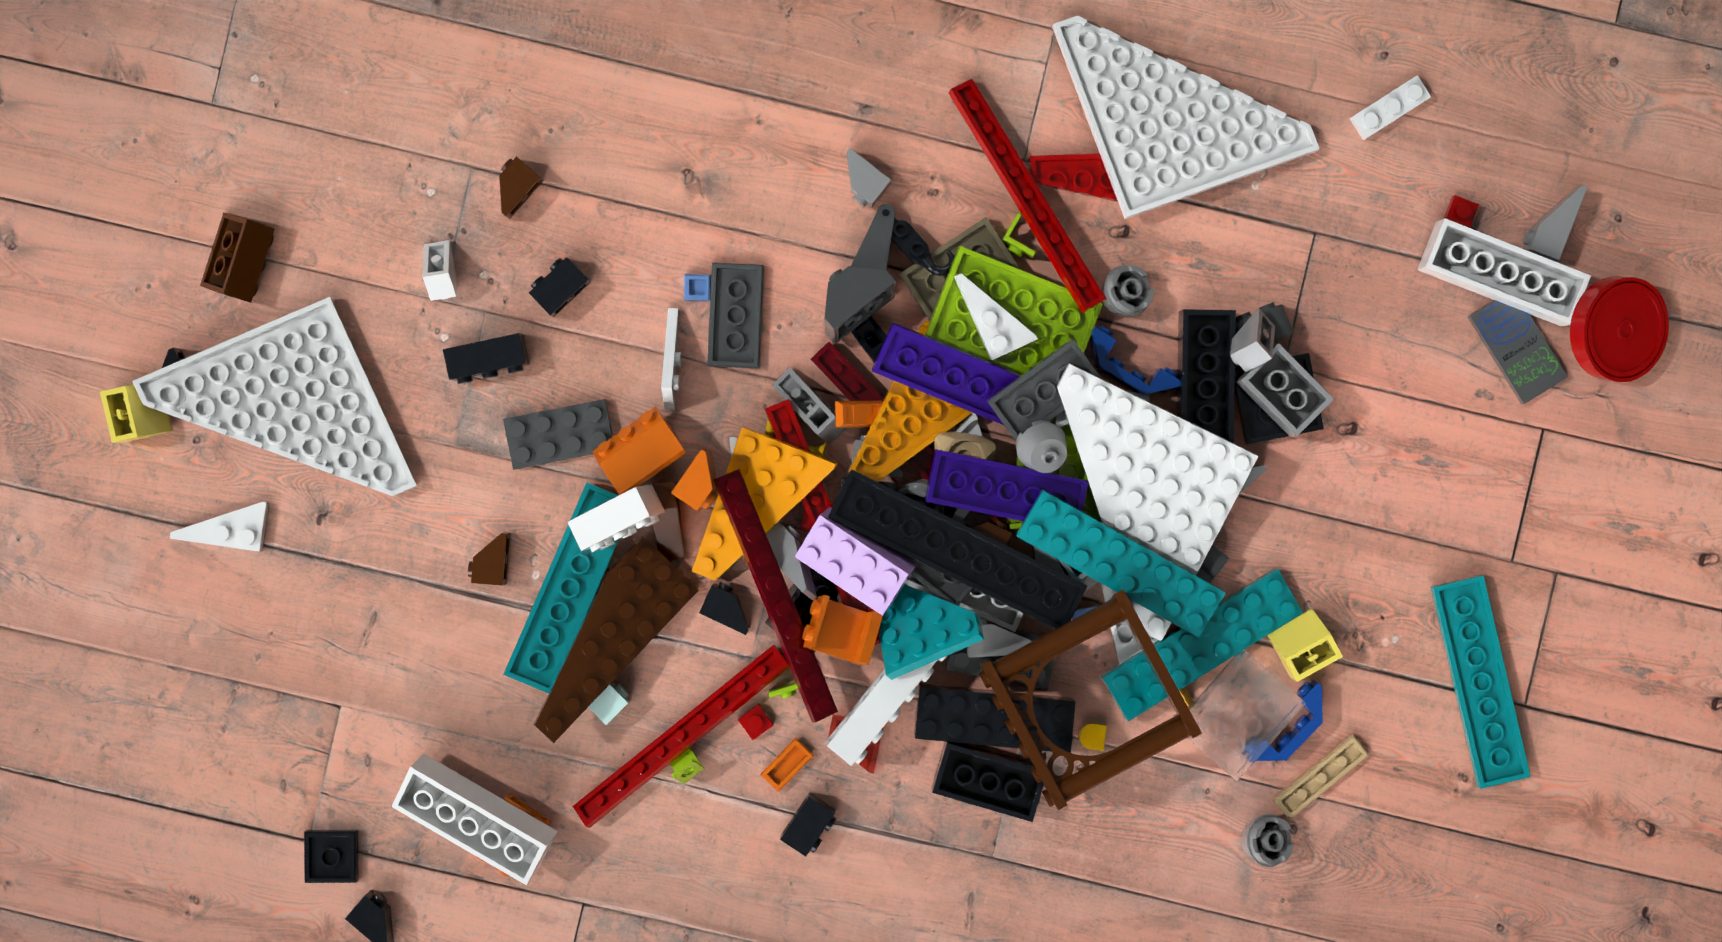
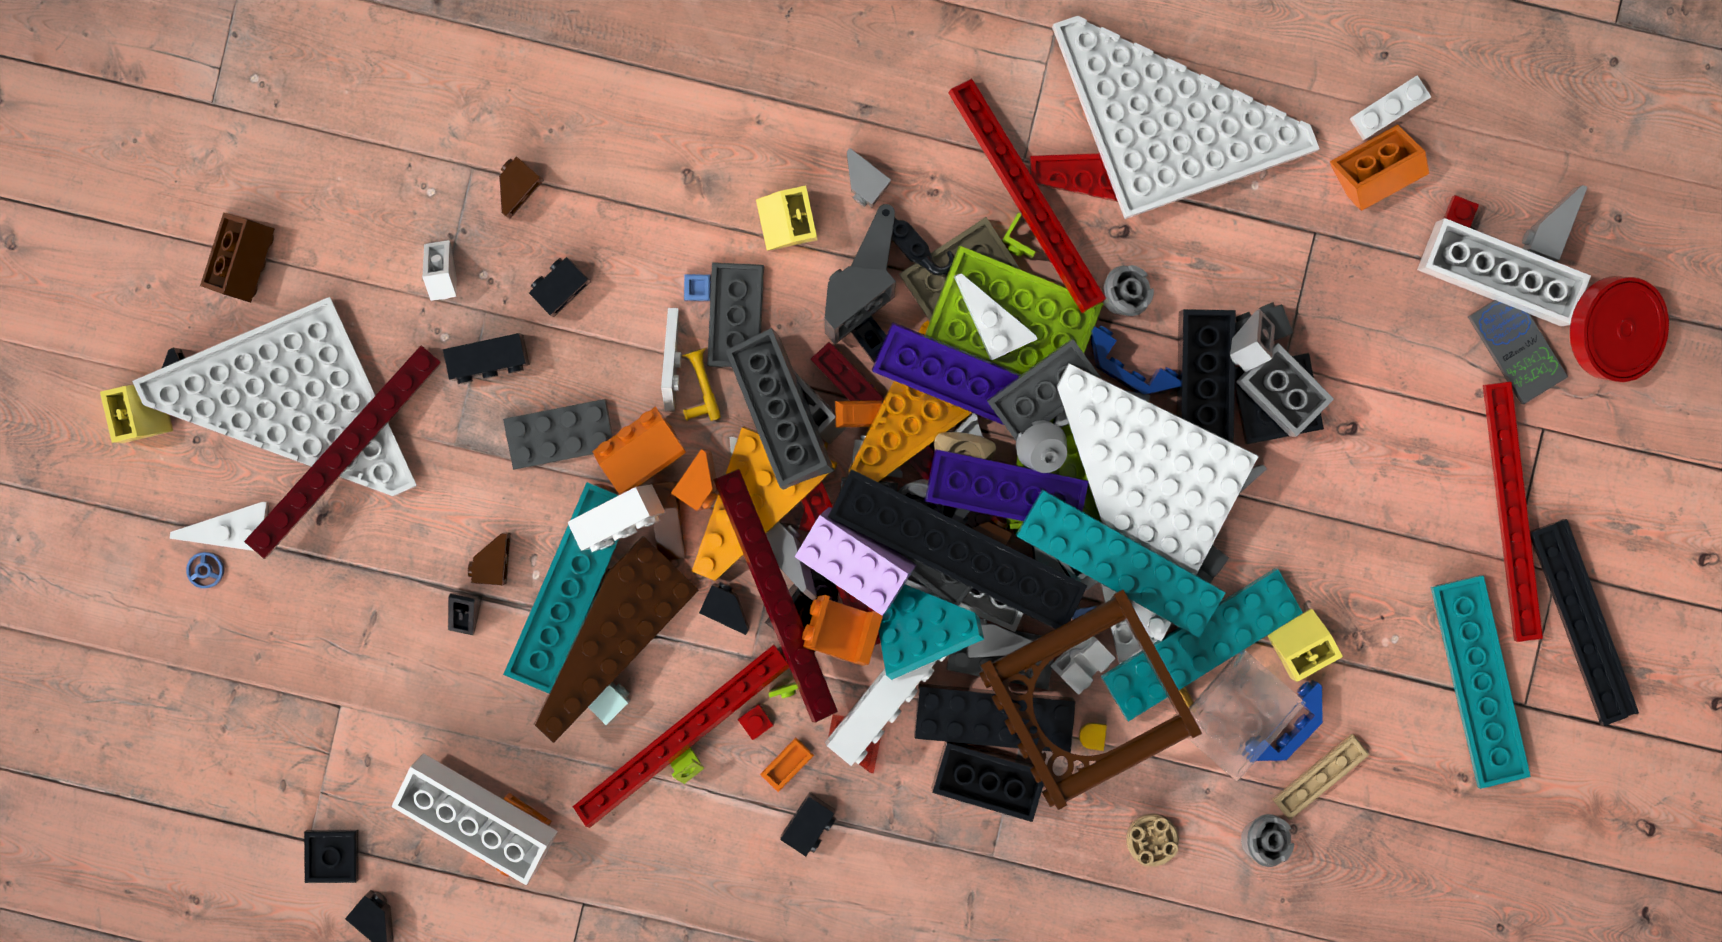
(210, 573): none -> medium blue piece
(342, 452): none -> dark red plate
(463, 612): none -> black slope
(710, 405): none -> yellow piece
(779, 409): none -> dark grey arch
(786, 218): none -> light yellow slope
(1081, 663): none -> white brick
(1152, 840): none -> tan tile
(1380, 167): none -> orange slope
(1512, 511): none -> red plate
(1583, 622): none -> black plate

